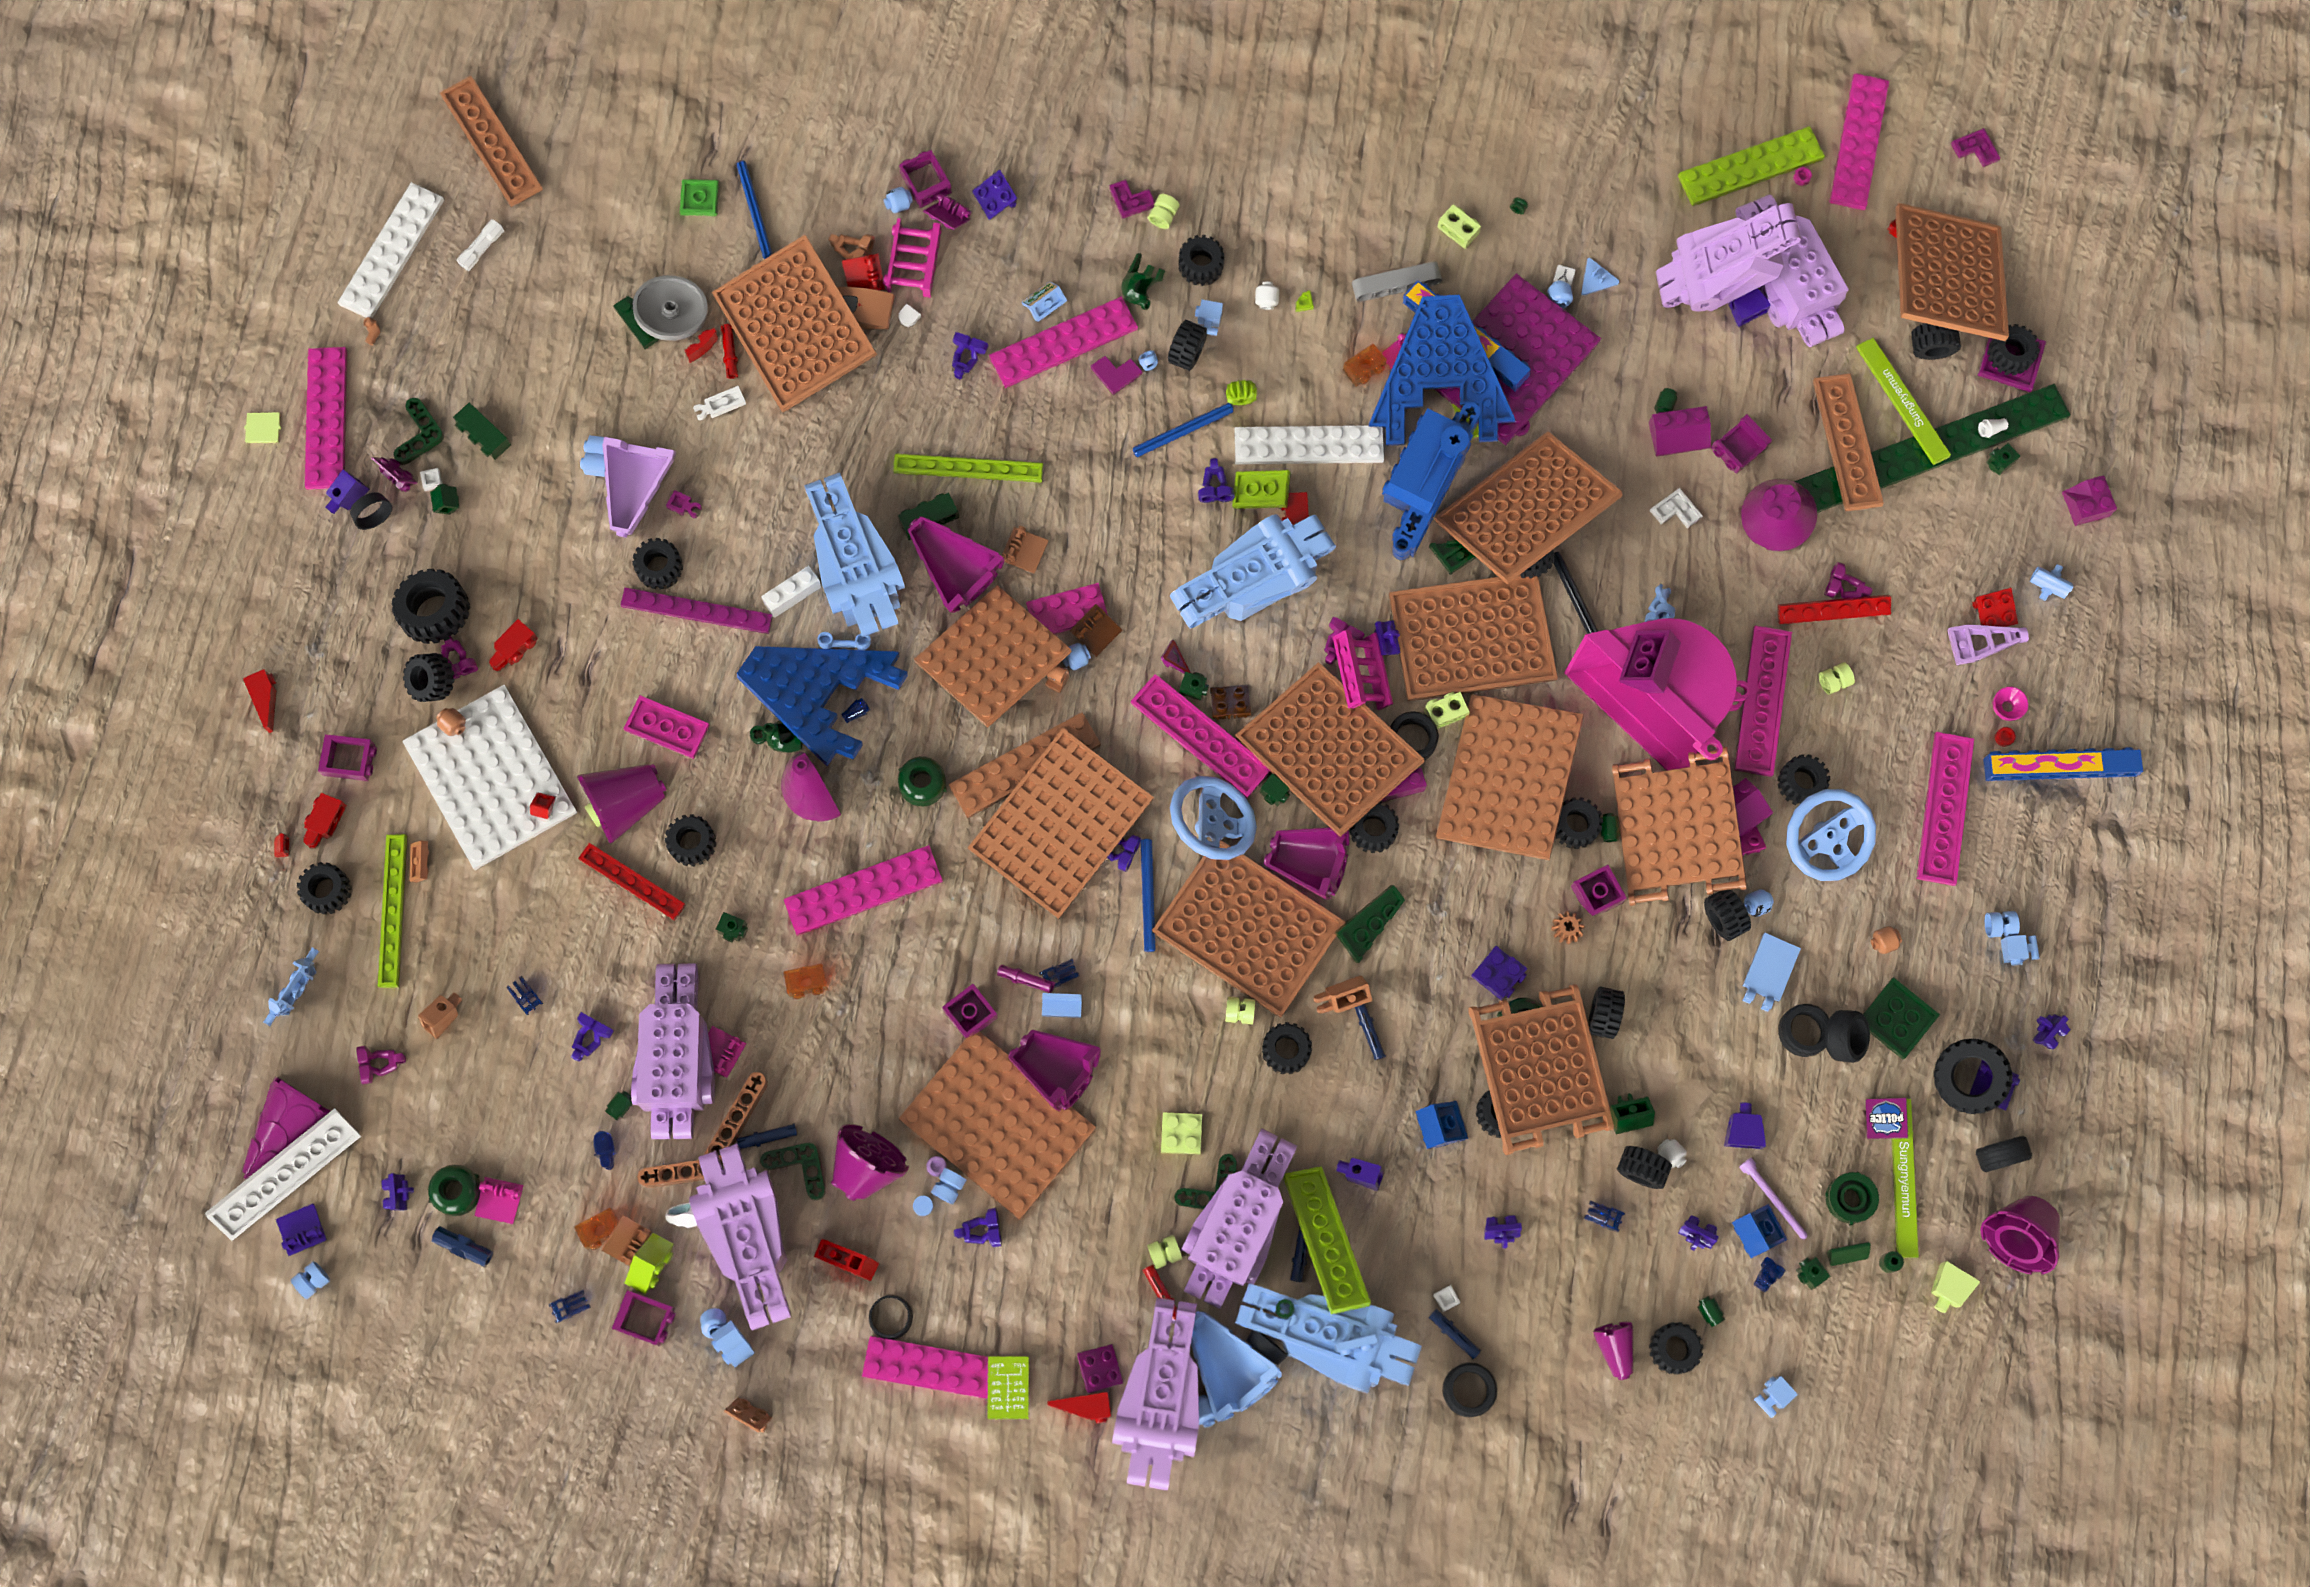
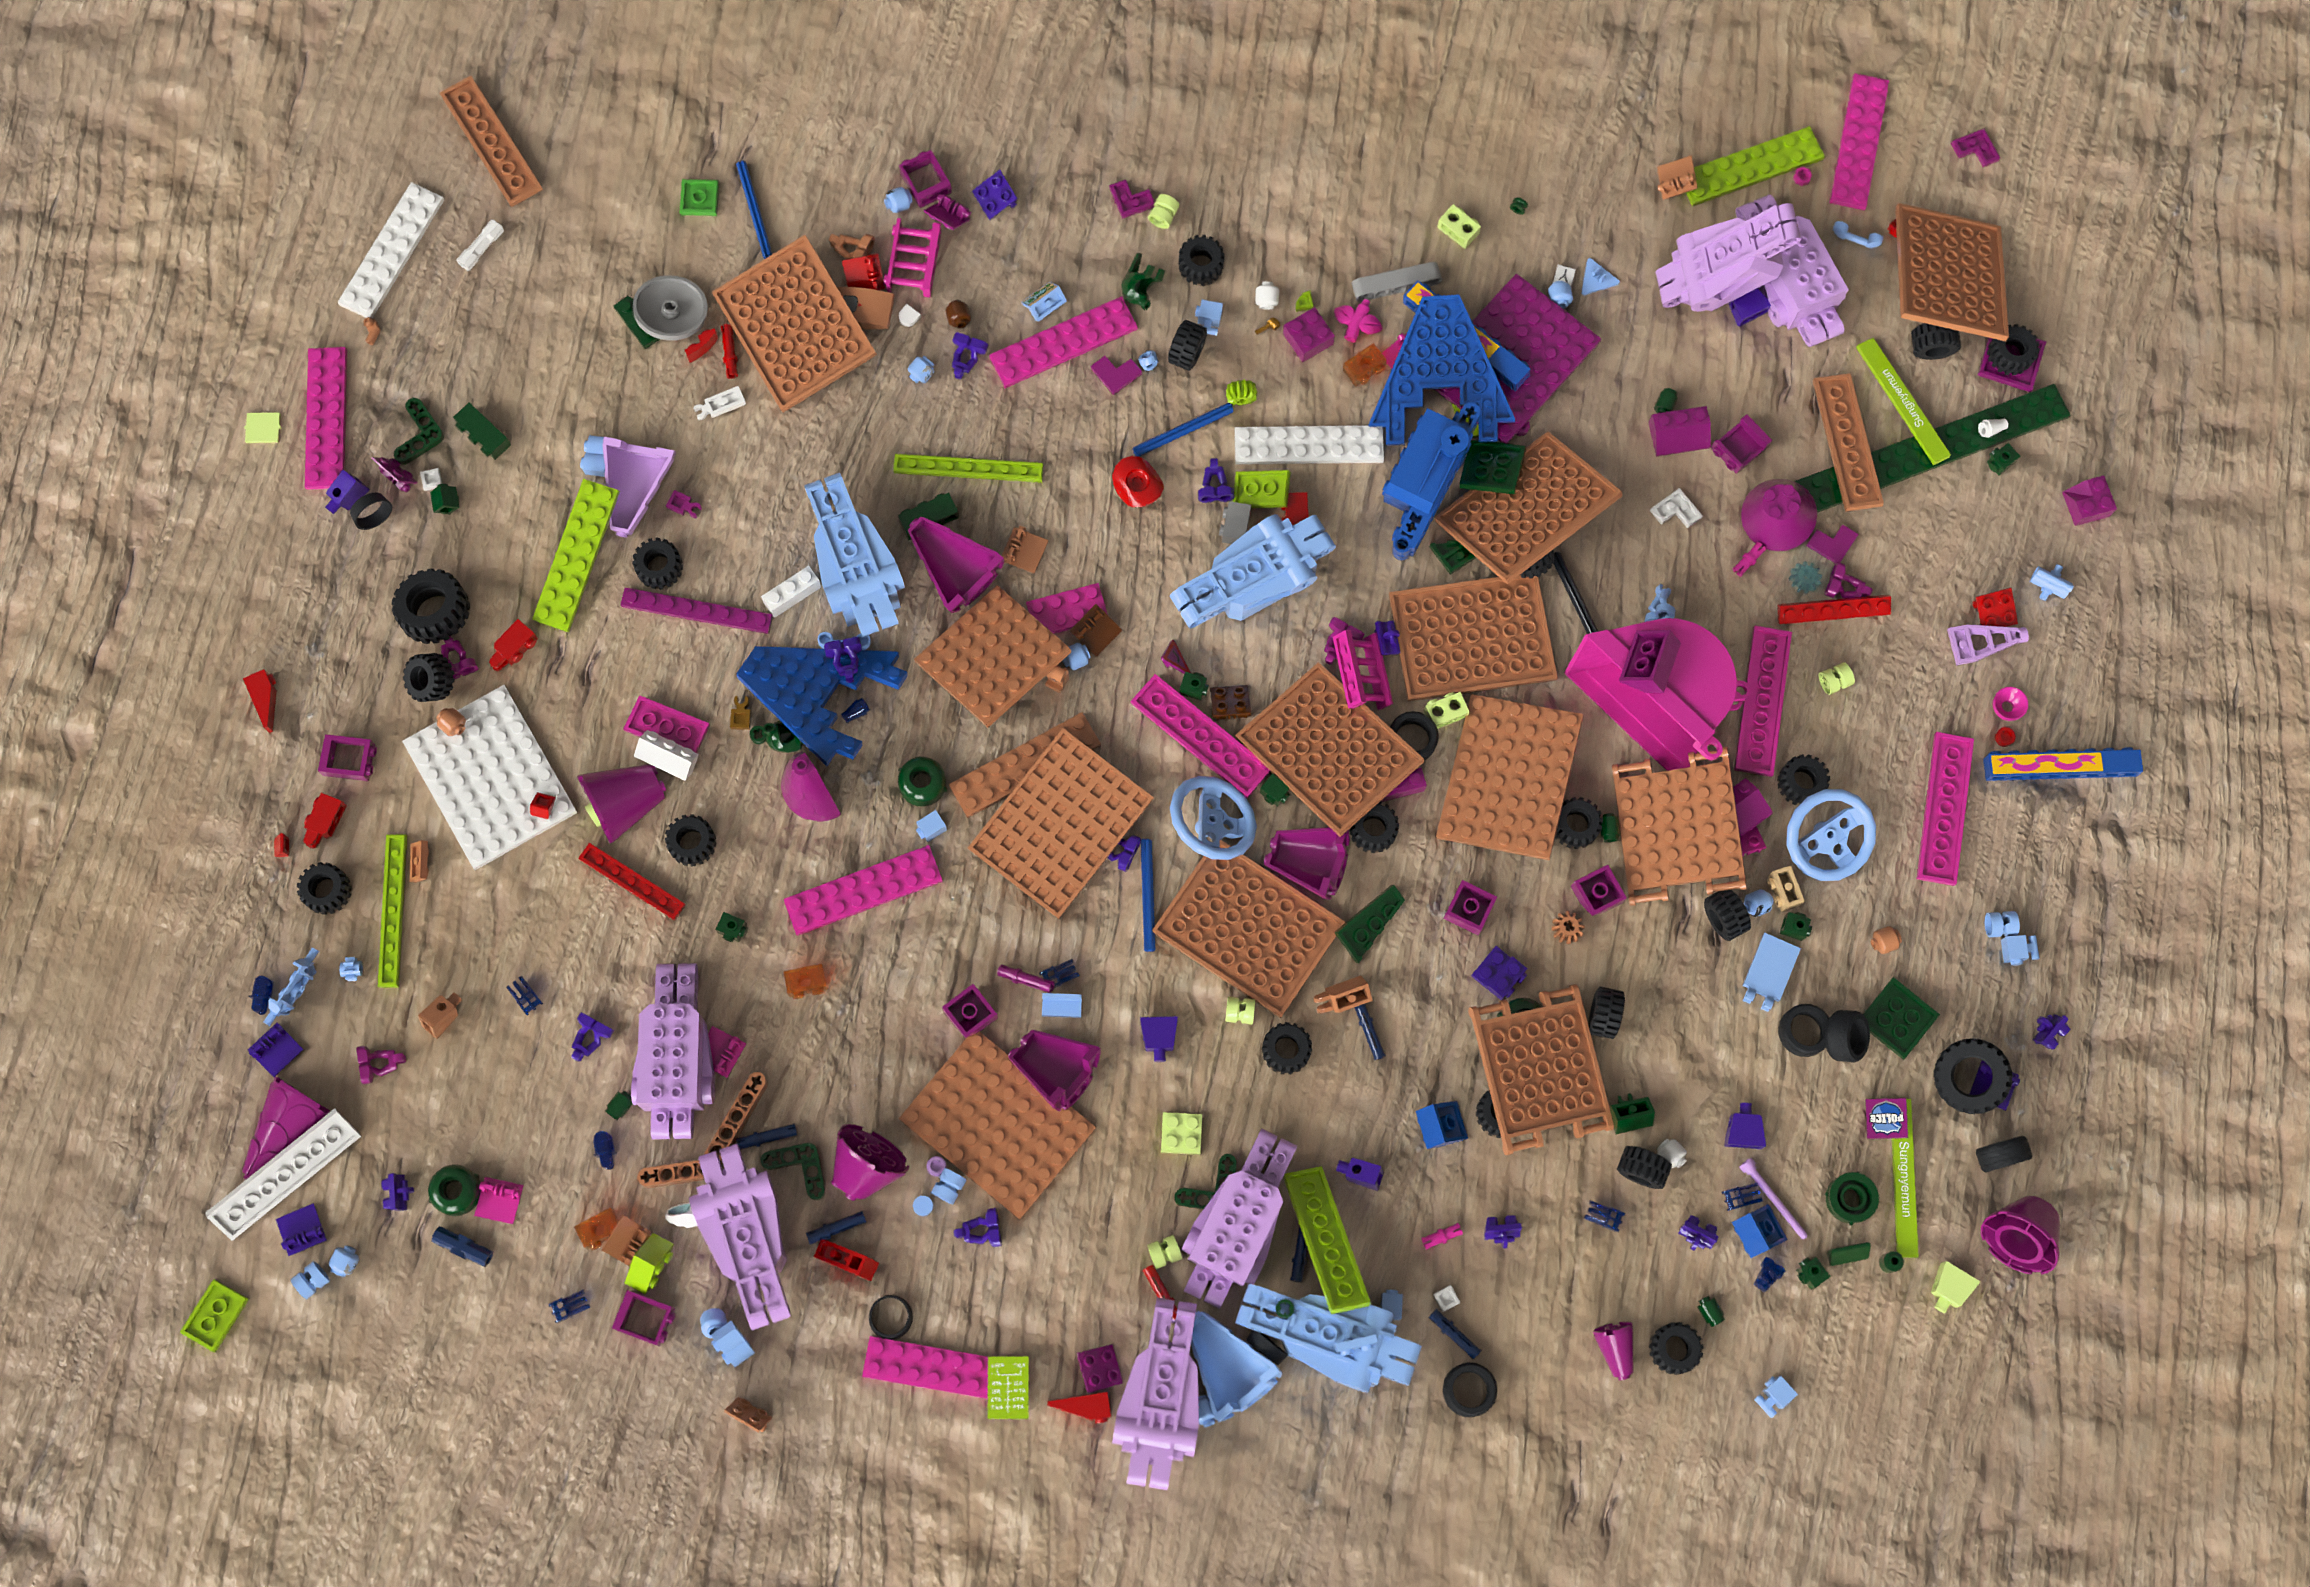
(214, 1315): none -> lime tile
(261, 994): none -> clear blue arm
(275, 1049): none -> dark purple hinge
(343, 1261): none -> light blue head
(351, 969): none -> light blue gear
(576, 555): none -> lime plate
(666, 755): none -> white brick
(741, 716): none -> pearl gold plate
(834, 1228): none -> dark blue pin
(850, 647): none -> dark purple piece
(921, 369): none -> light blue head
(930, 826): none -> light blue brick
(958, 314): none -> reddish brown head
(1137, 482): none -> red hat
(1159, 1035): none -> dark purple torso
(1236, 521): none -> light grey brick
(1272, 323): none -> pearl gold hand
(1308, 334): none -> magenta brick
(1357, 320): none -> dark pink plant
(1392, 1302): none -> light blue brick
(1442, 1236): none -> dark pink pin
(1470, 907): none -> magenta brick
(1492, 467): none -> dark green plate
(1677, 177): none -> nougat hinge
(1740, 1197): none -> clear blue arm
(1749, 559): none -> dark pink pin
(1785, 889): none -> tan brick
(1796, 926): none -> dark green brick
(1804, 570): none -> clear light blue gear
(1834, 548): none -> magenta tile
(1873, 241): none -> light blue bar

